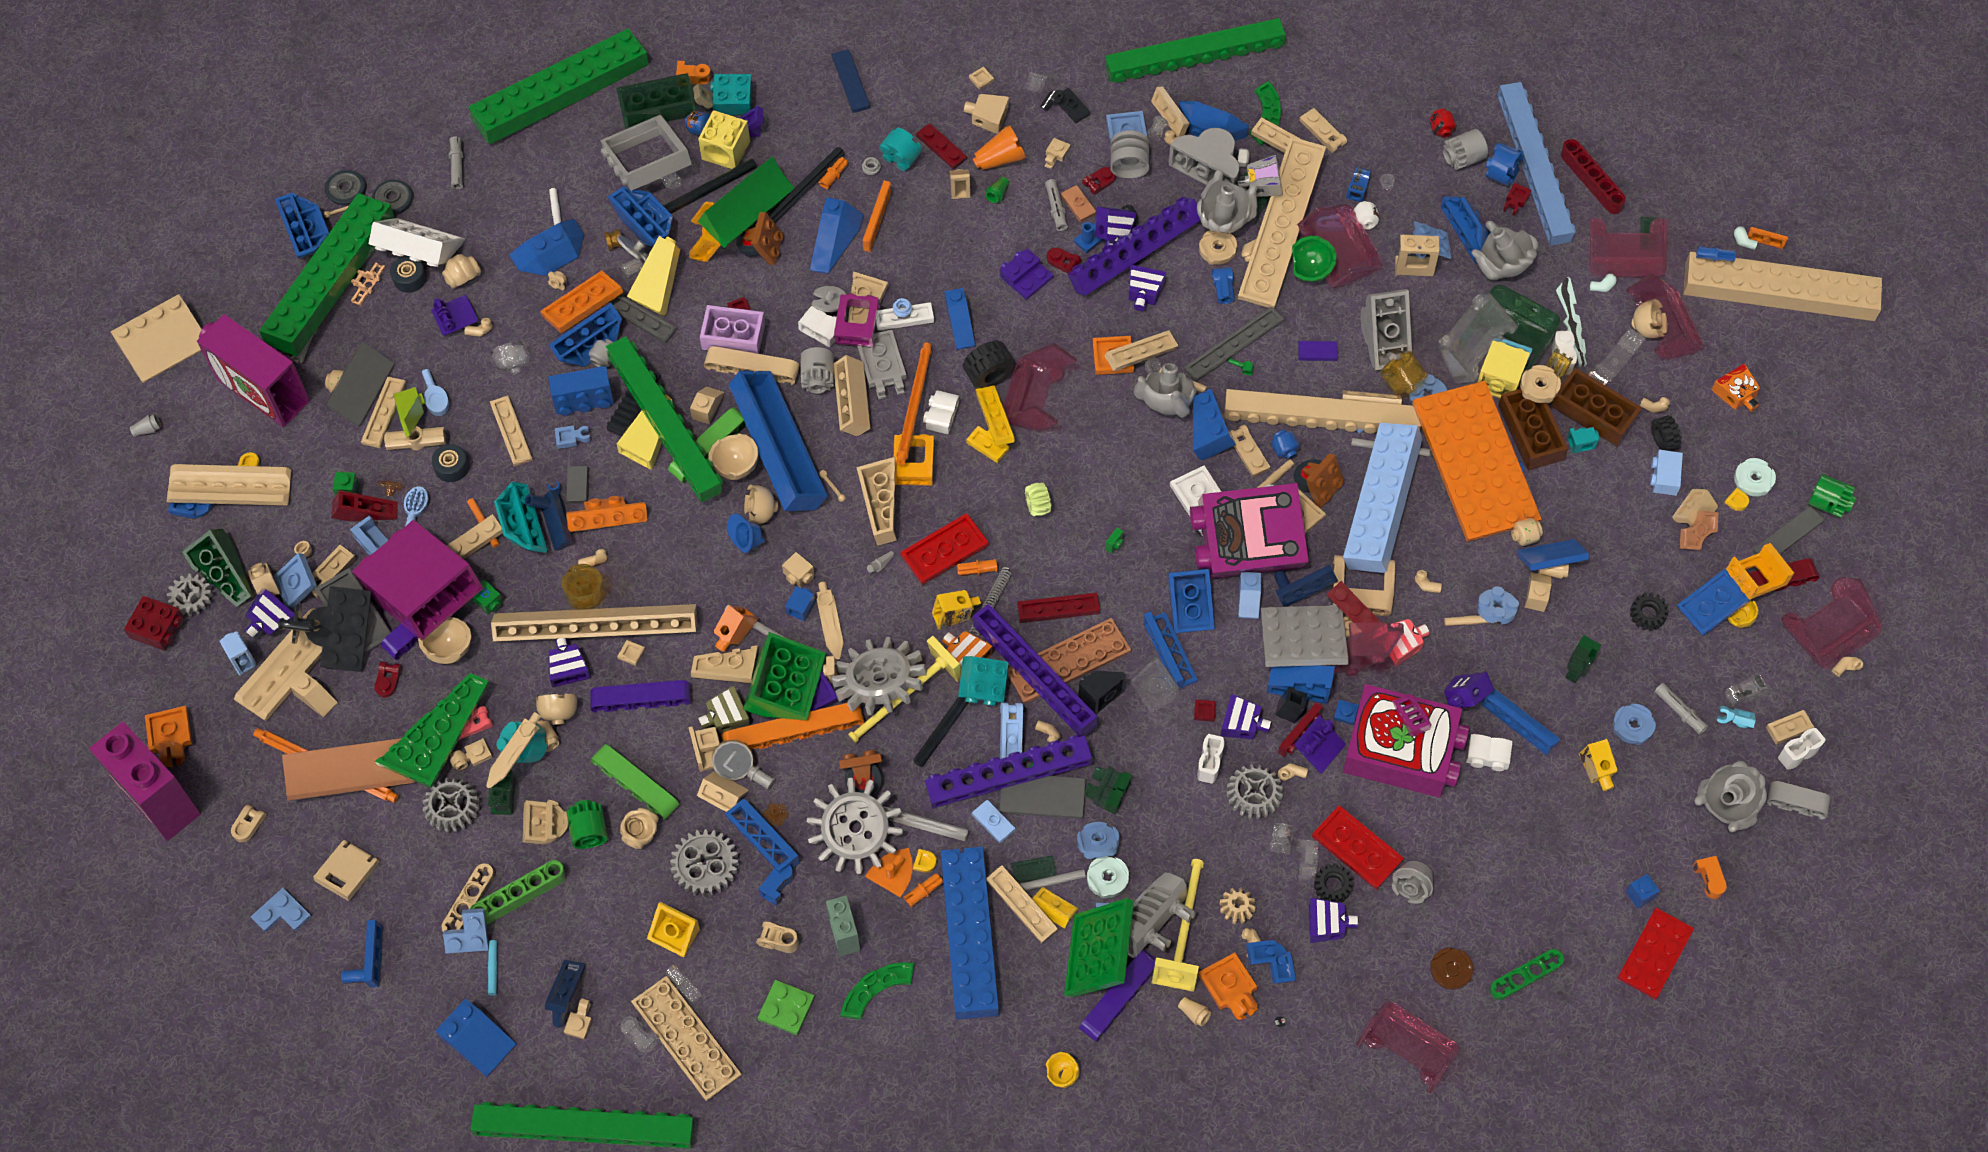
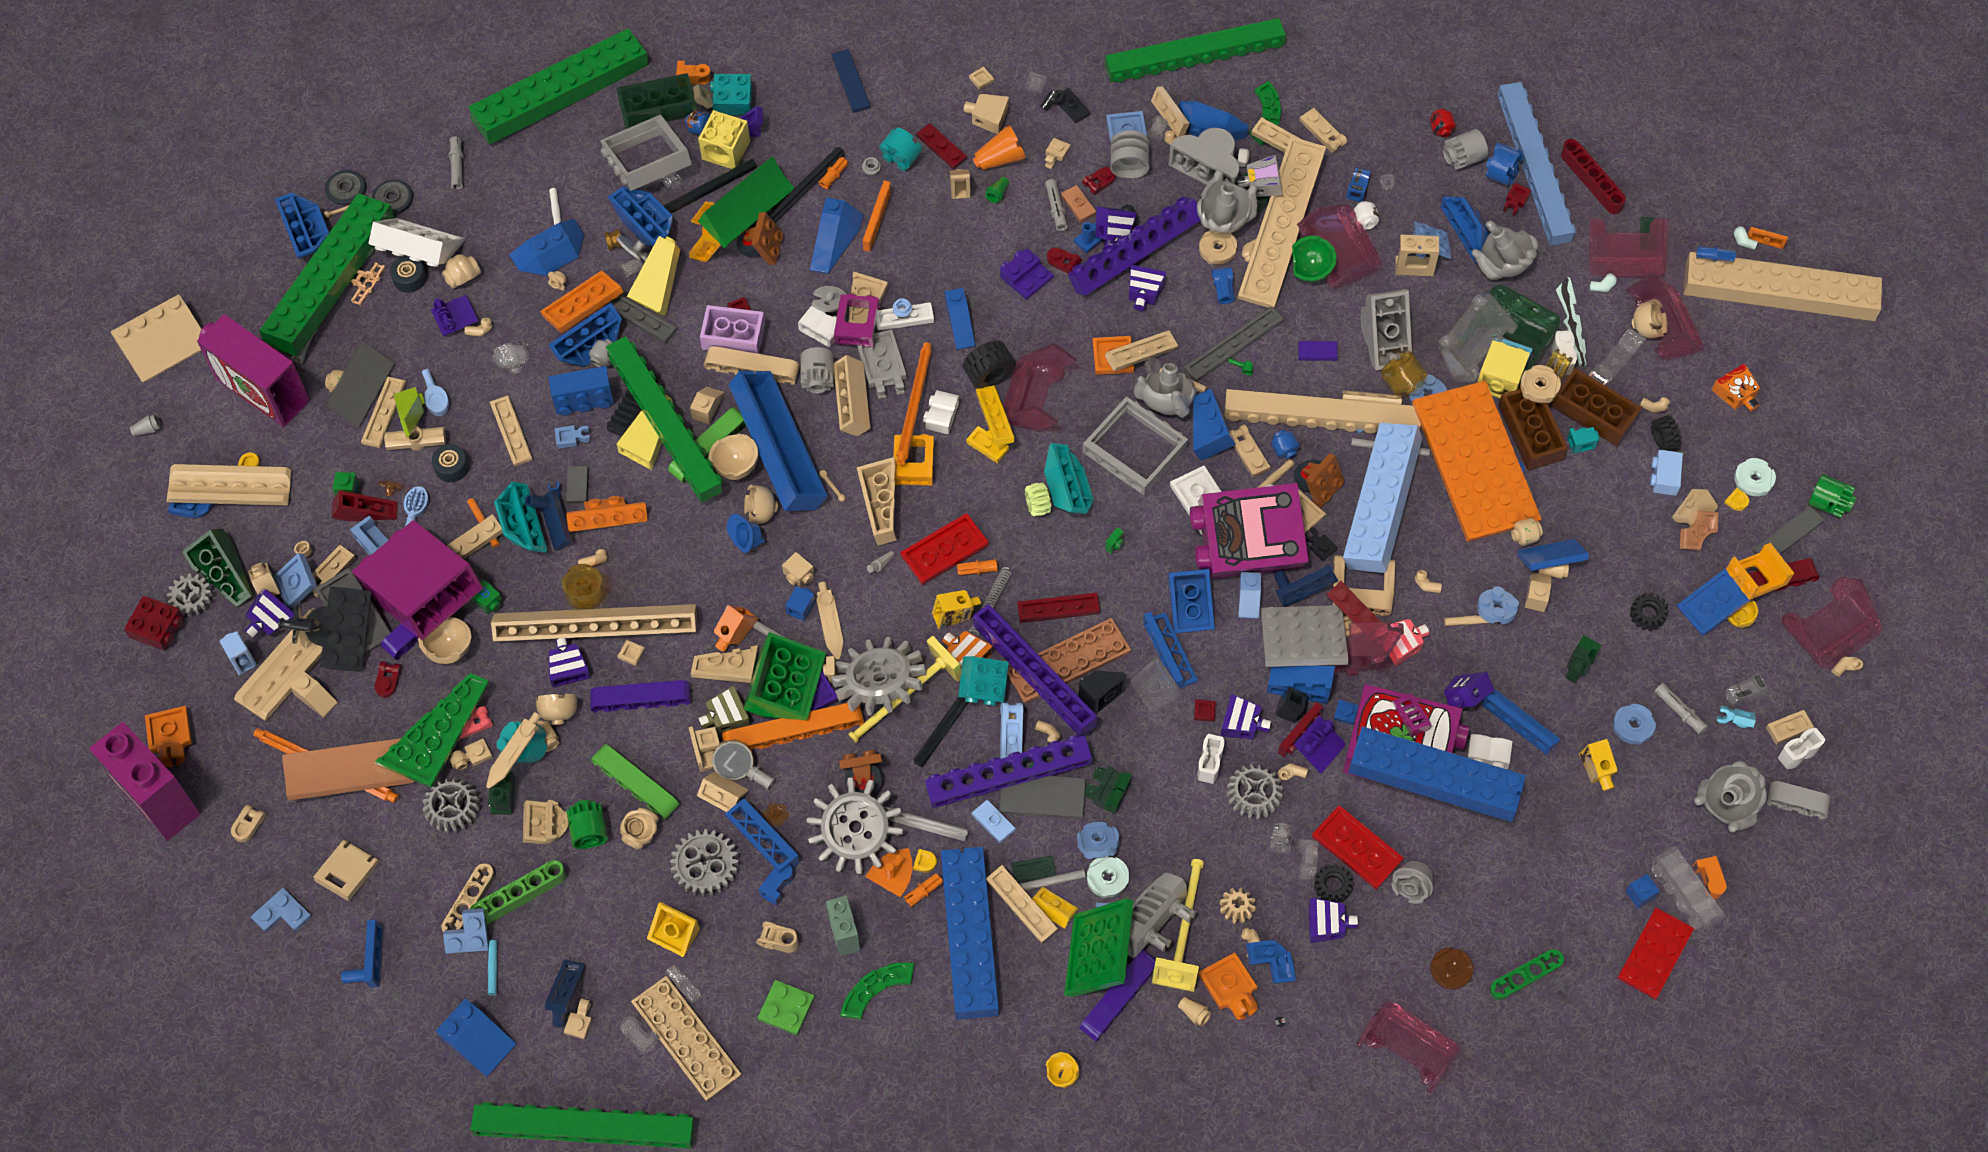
(1067, 480): none -> teal wedge
(1119, 469): none -> light grey window
(1320, 546): none -> black plate
(1437, 774): none -> blue piece
(1687, 890): none -> clear brick

